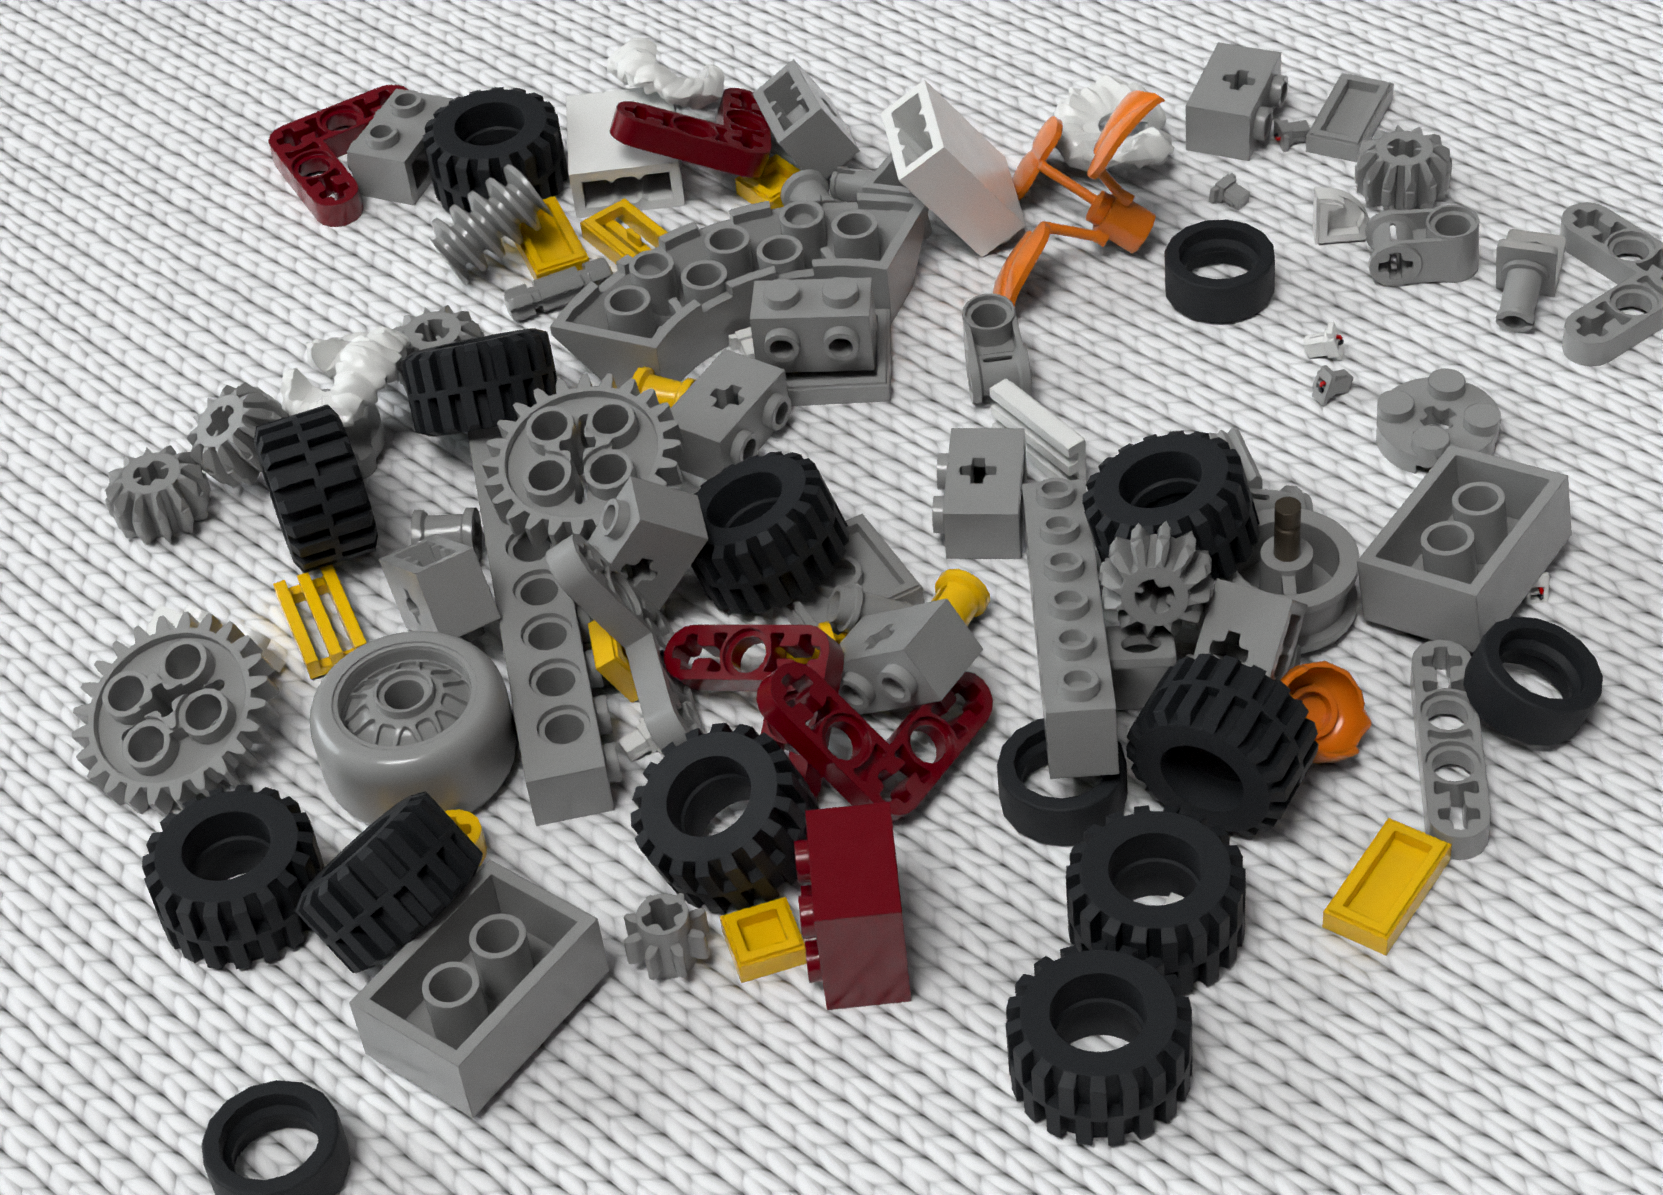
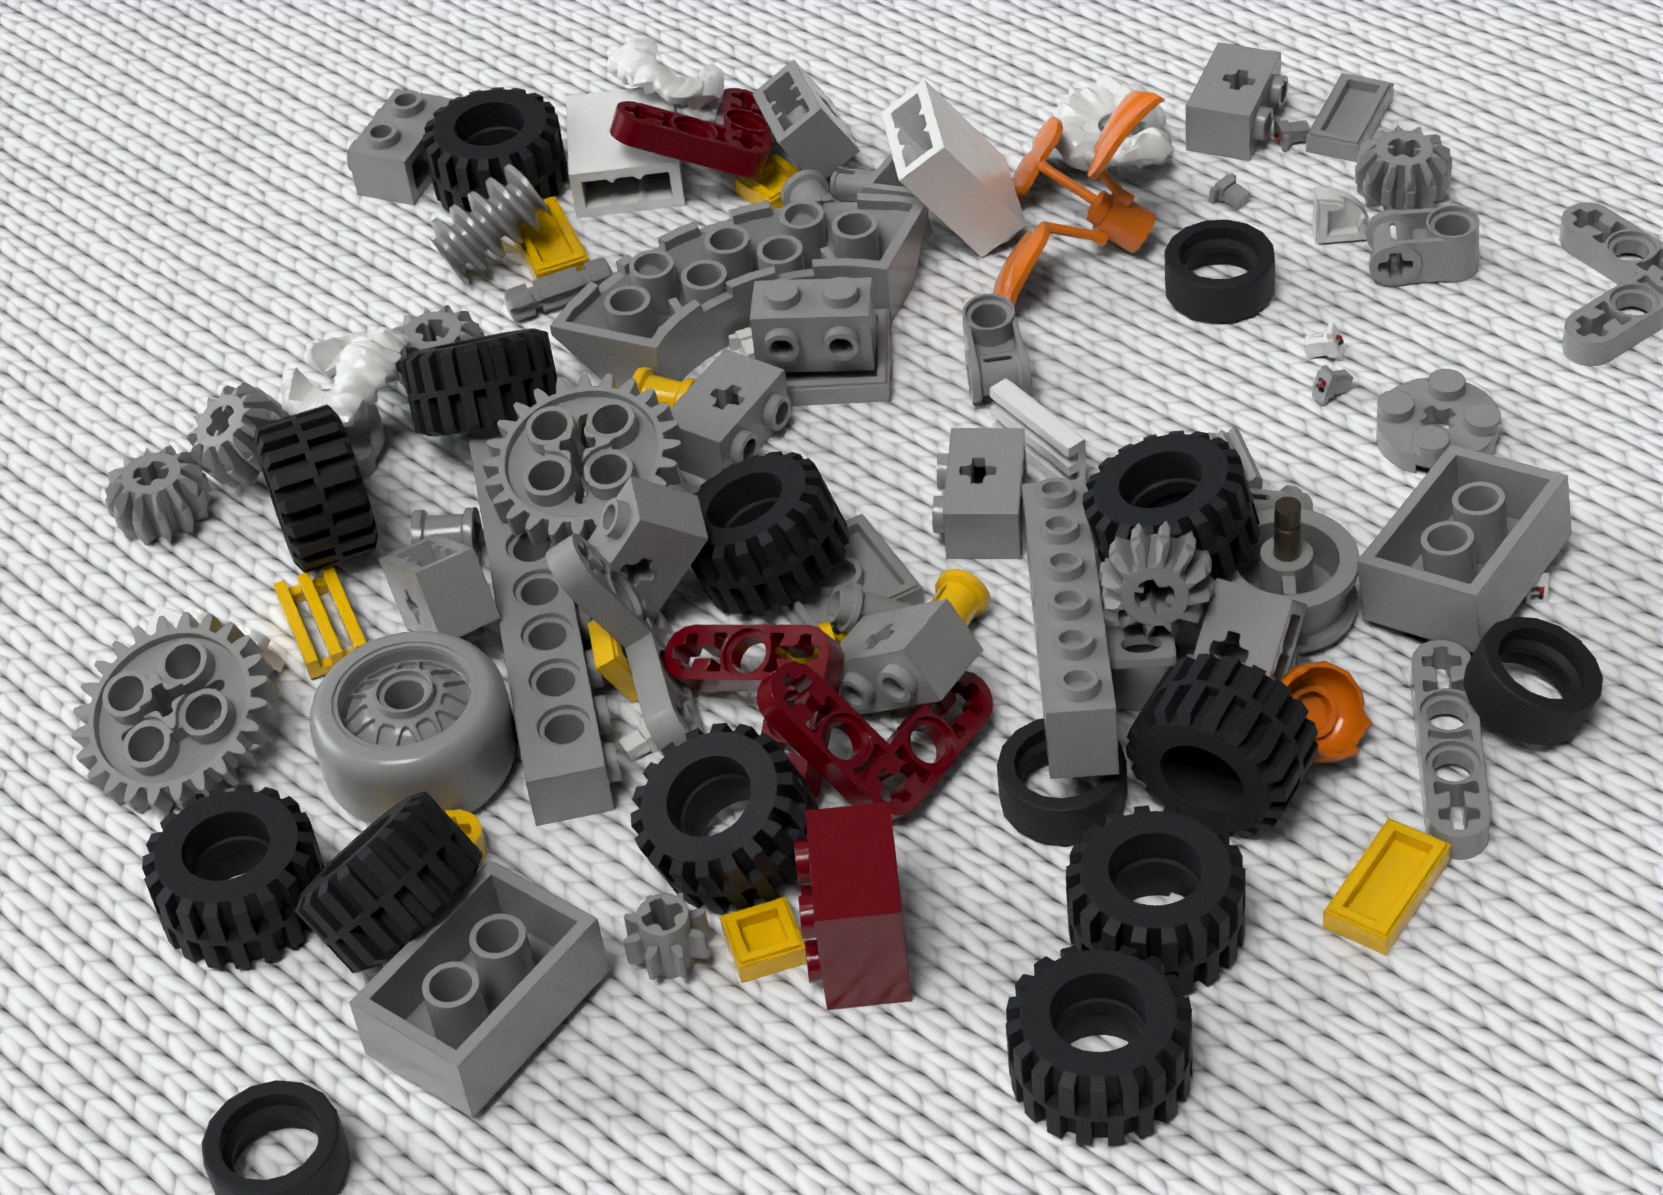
(314, 146): dark red beam -> none
(614, 239): yellow tile -> none
(1525, 268): light grey bracket -> none

